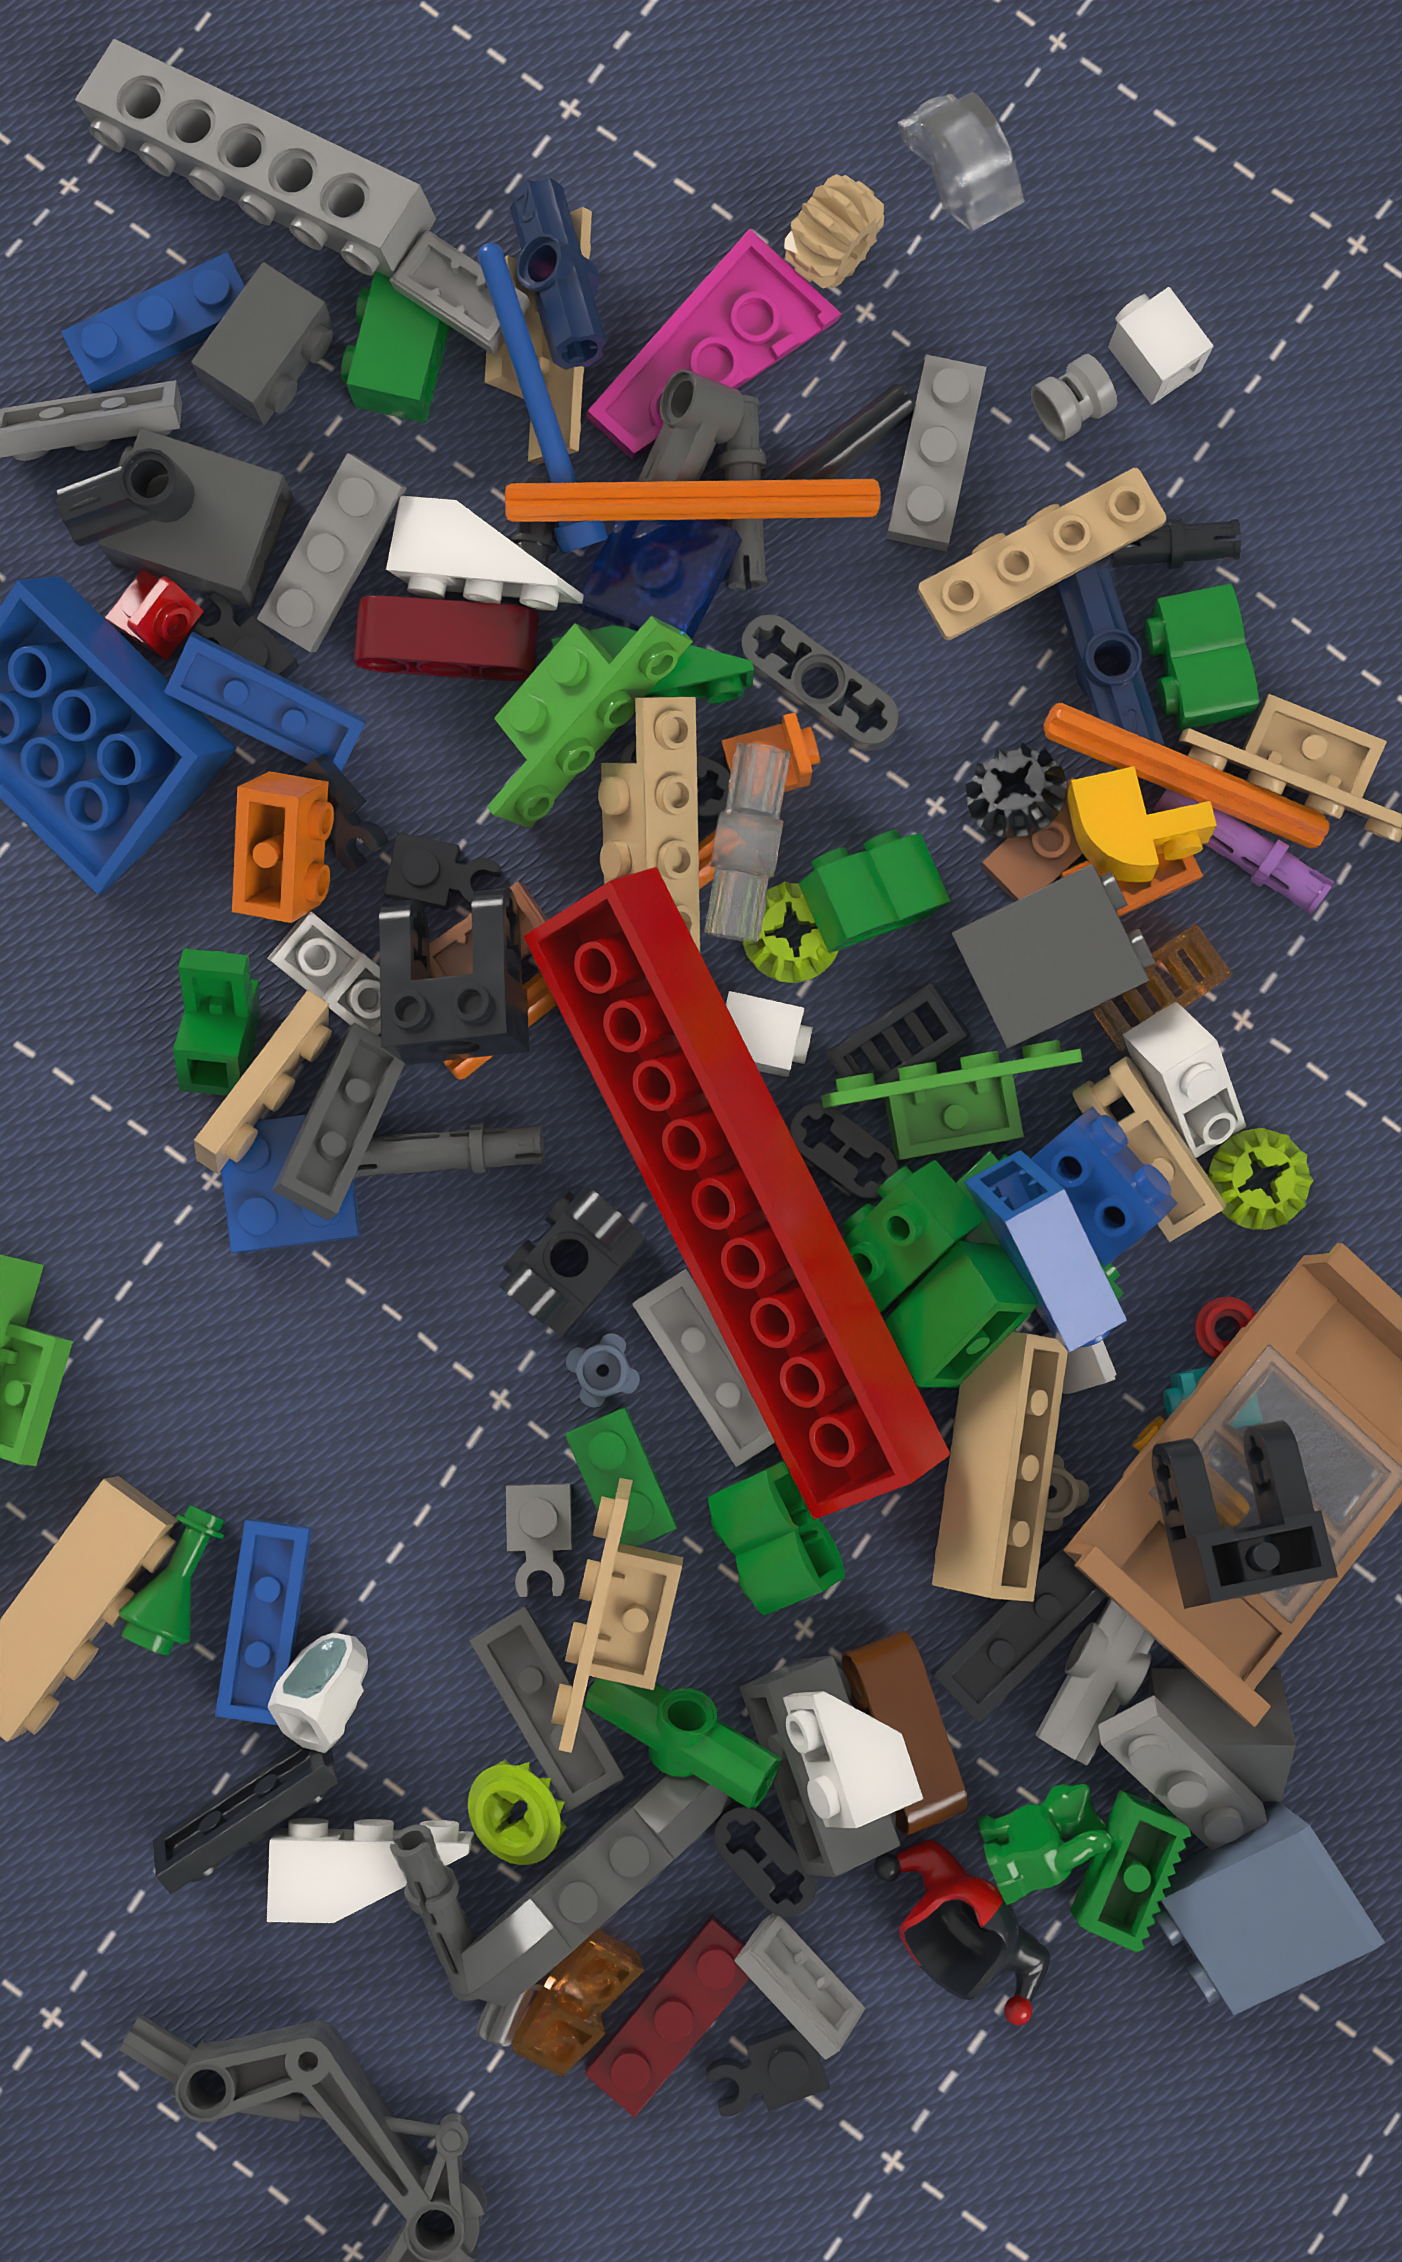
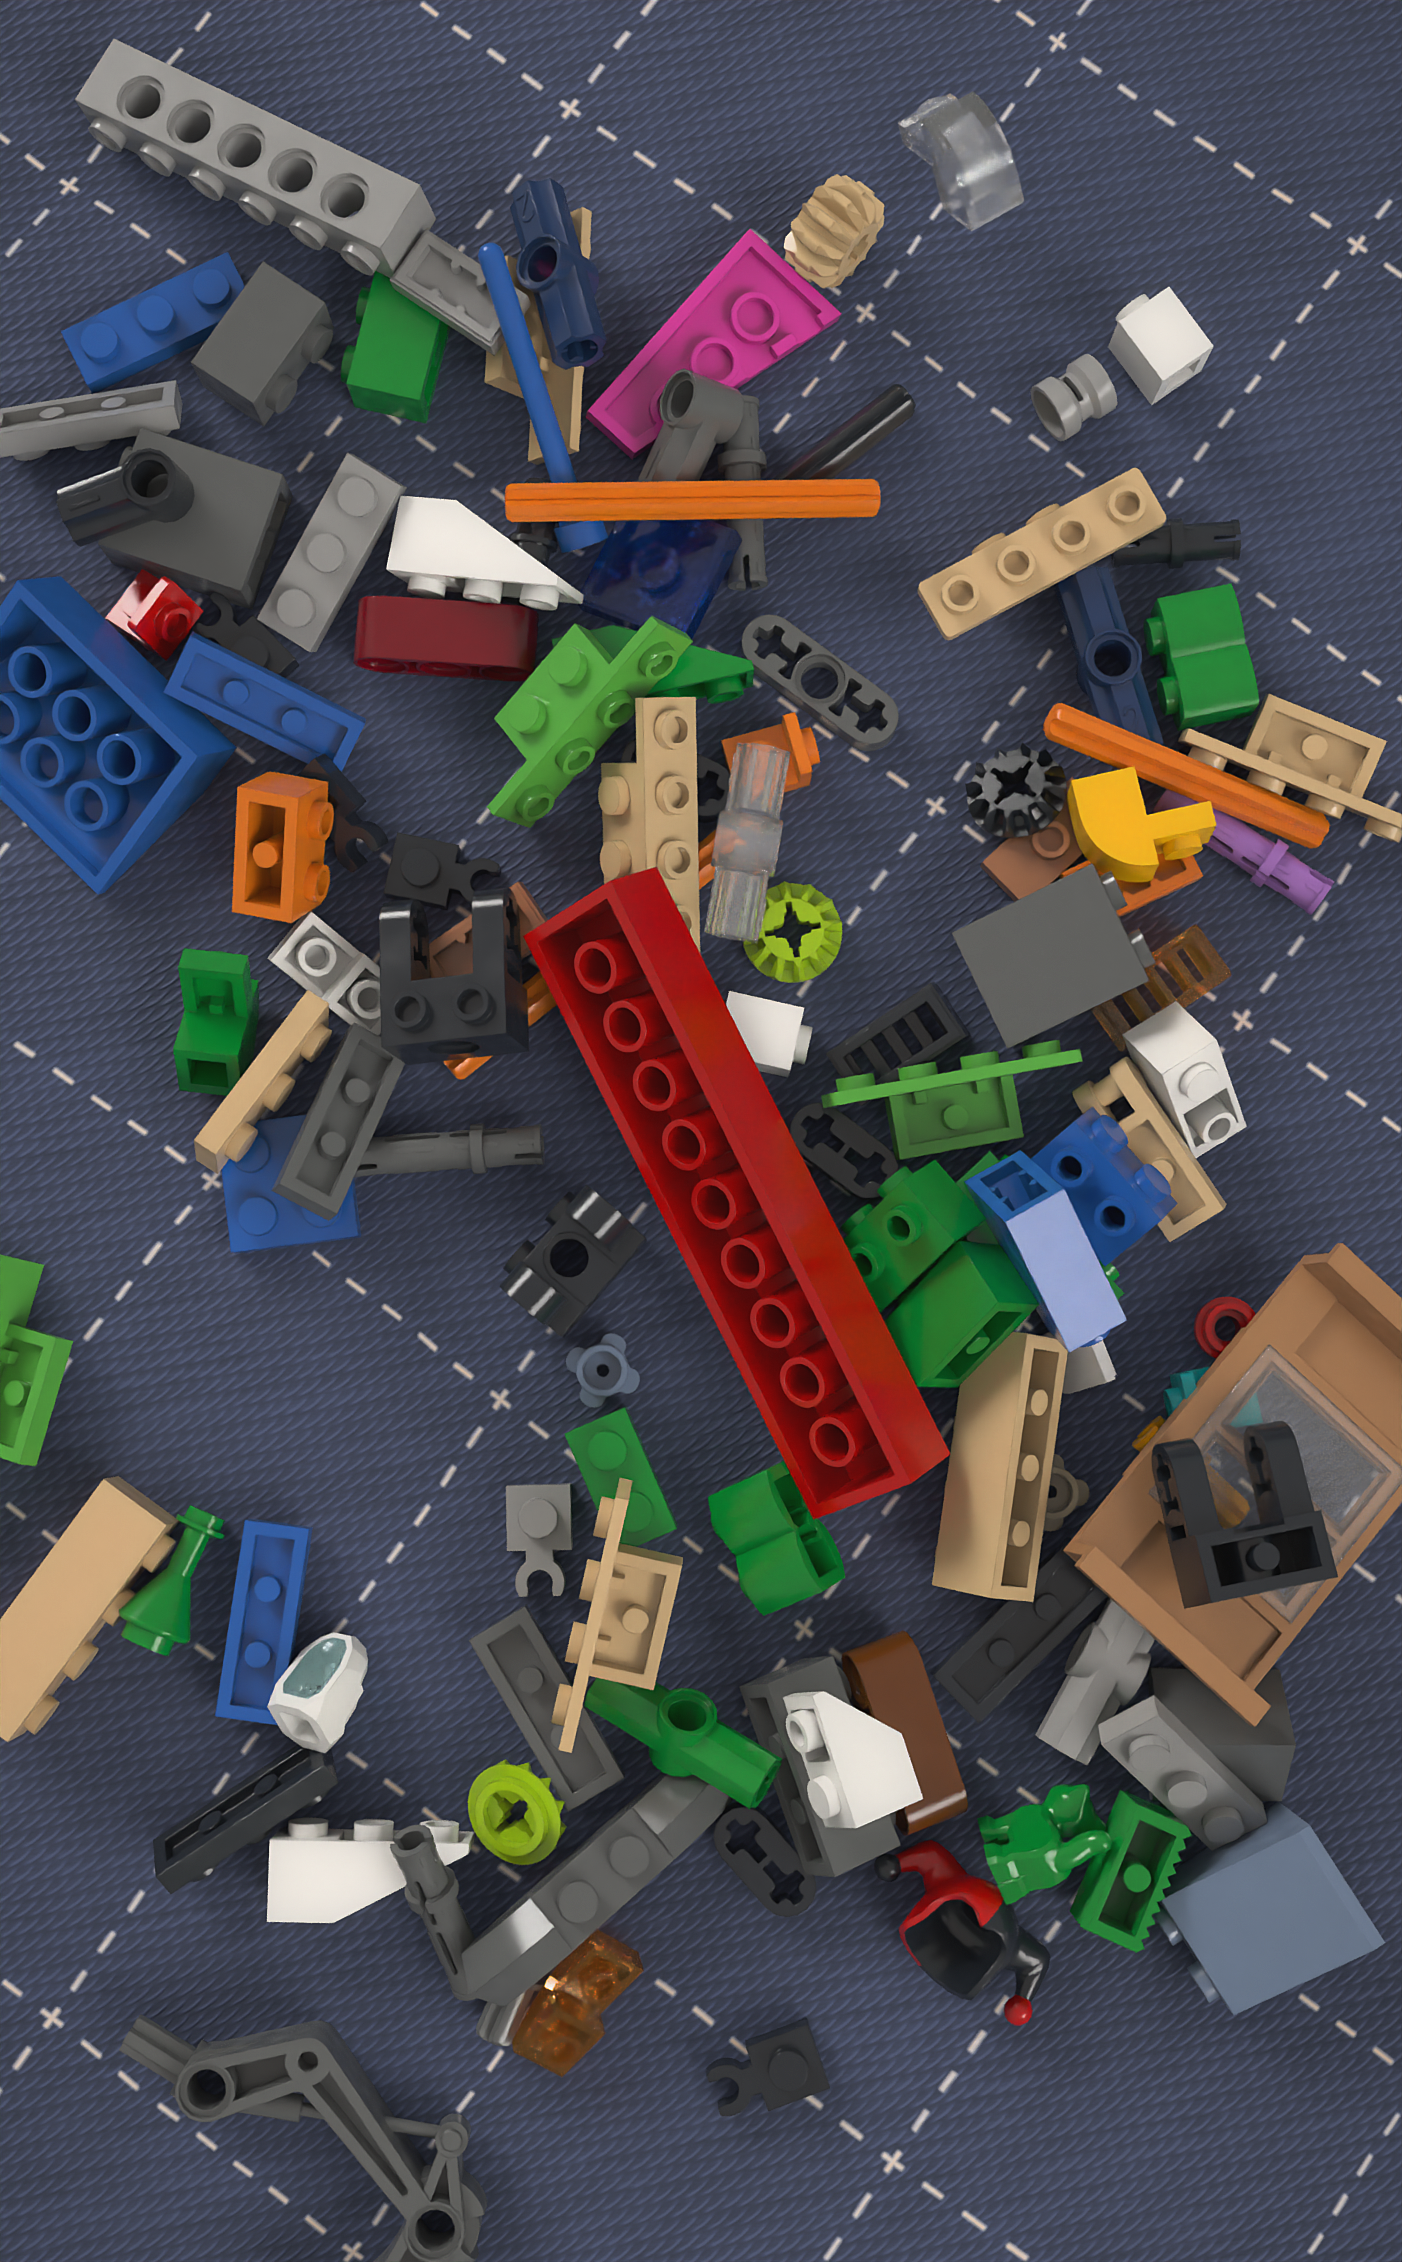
(670, 2017): dark red plate -> none
(704, 1364): light grey plate -> none
(800, 1985): light grey plate -> none
(873, 889): green brick -> none
(936, 453): light grey plate -> none
(1254, 1208): lime gear -> none

